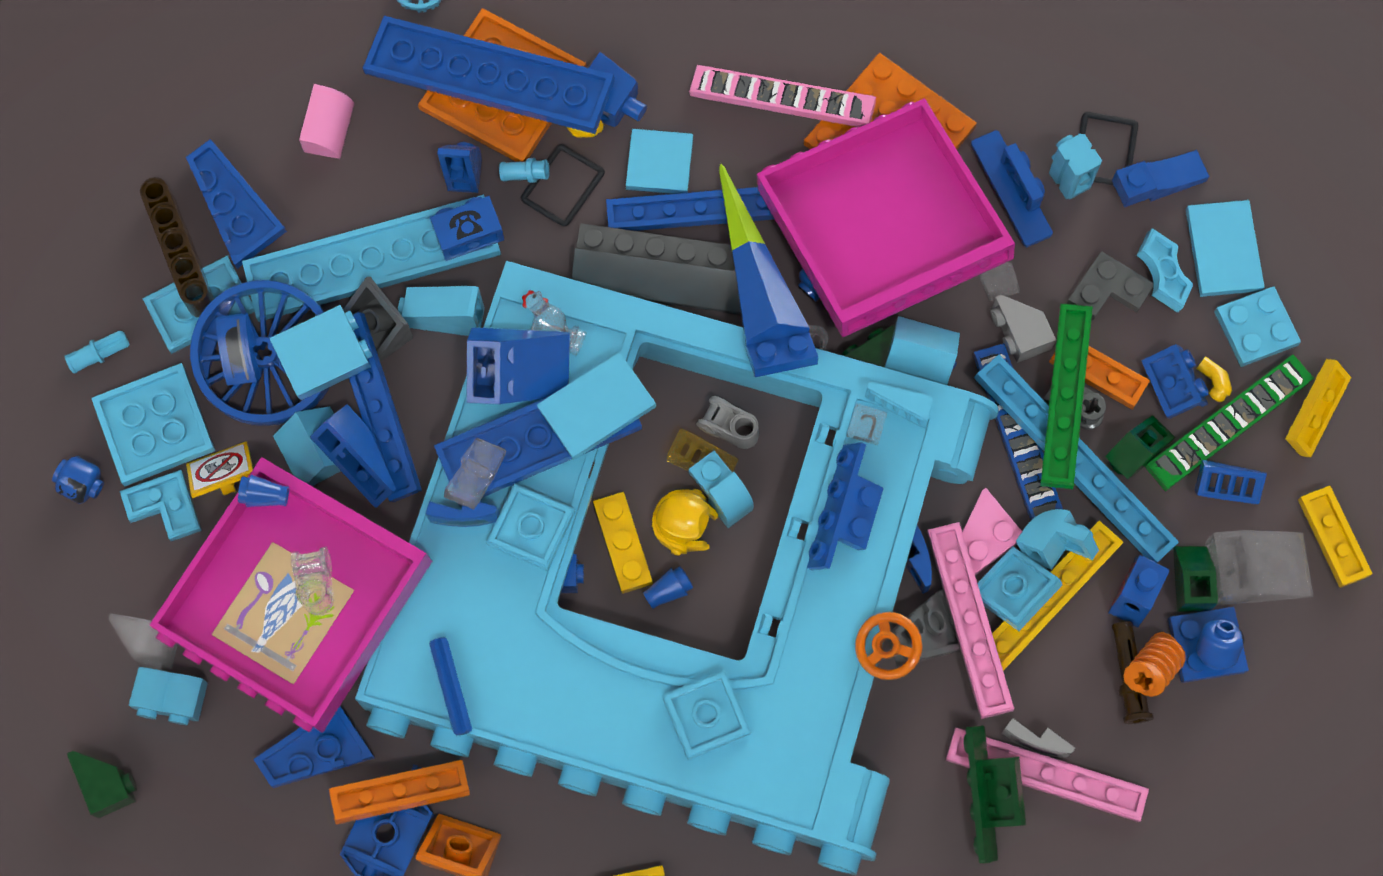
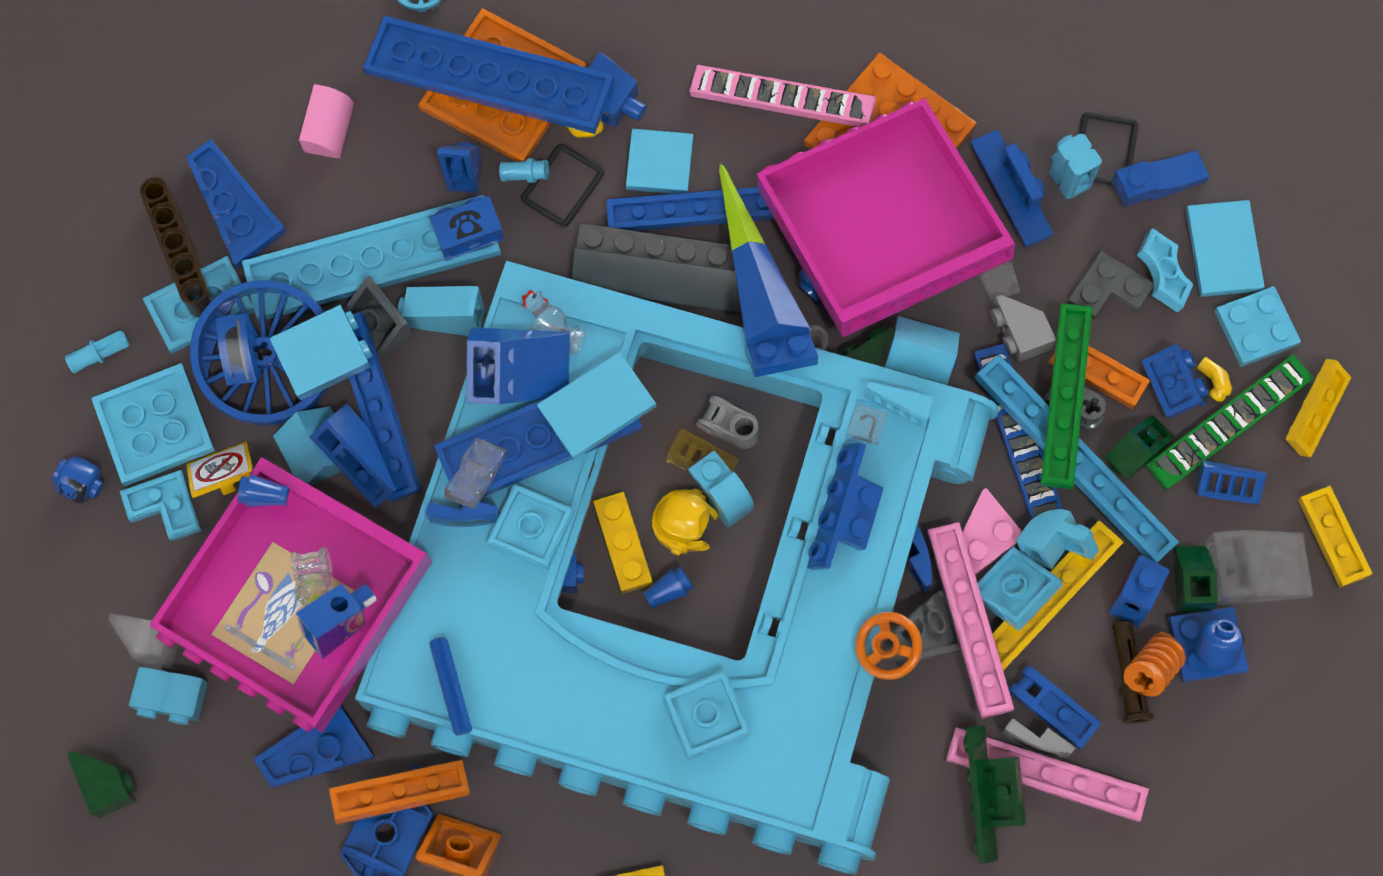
(334, 618): none -> blue torso
(1055, 708): none -> blue plate

